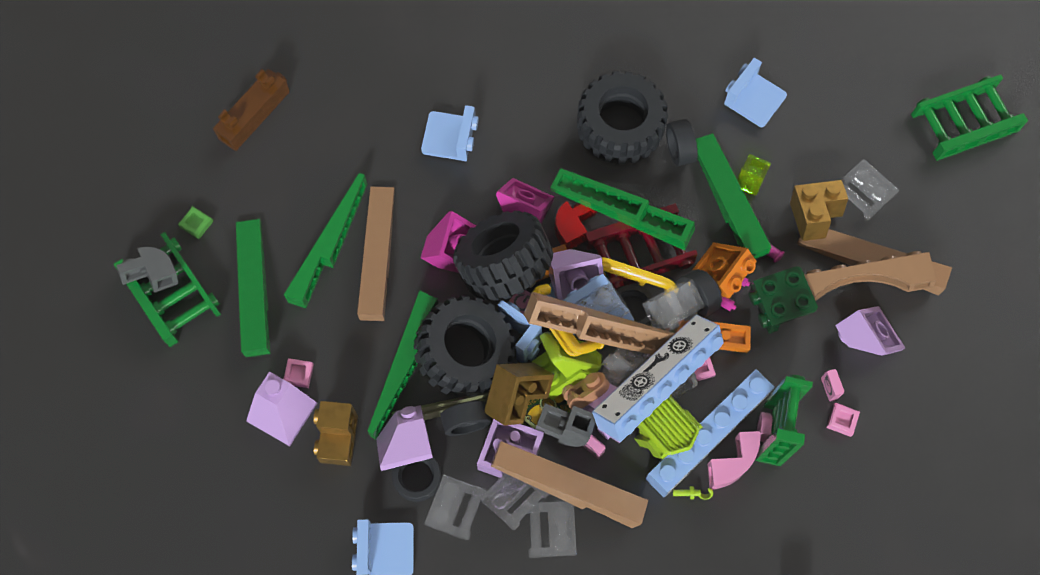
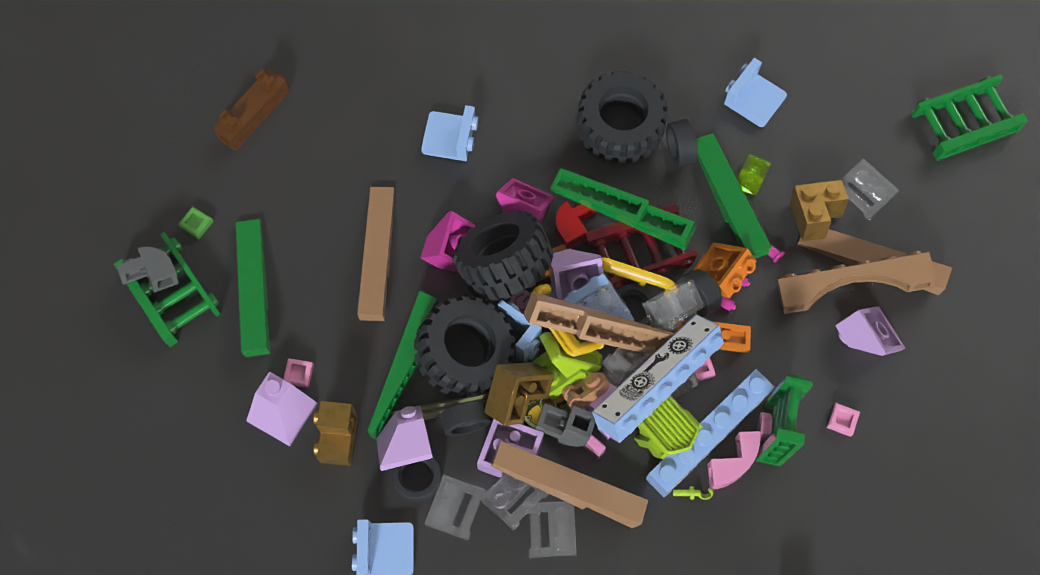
(327, 246): green slope -> none
(782, 298): dark green bracket -> none
(832, 385): bright pink tile -> none

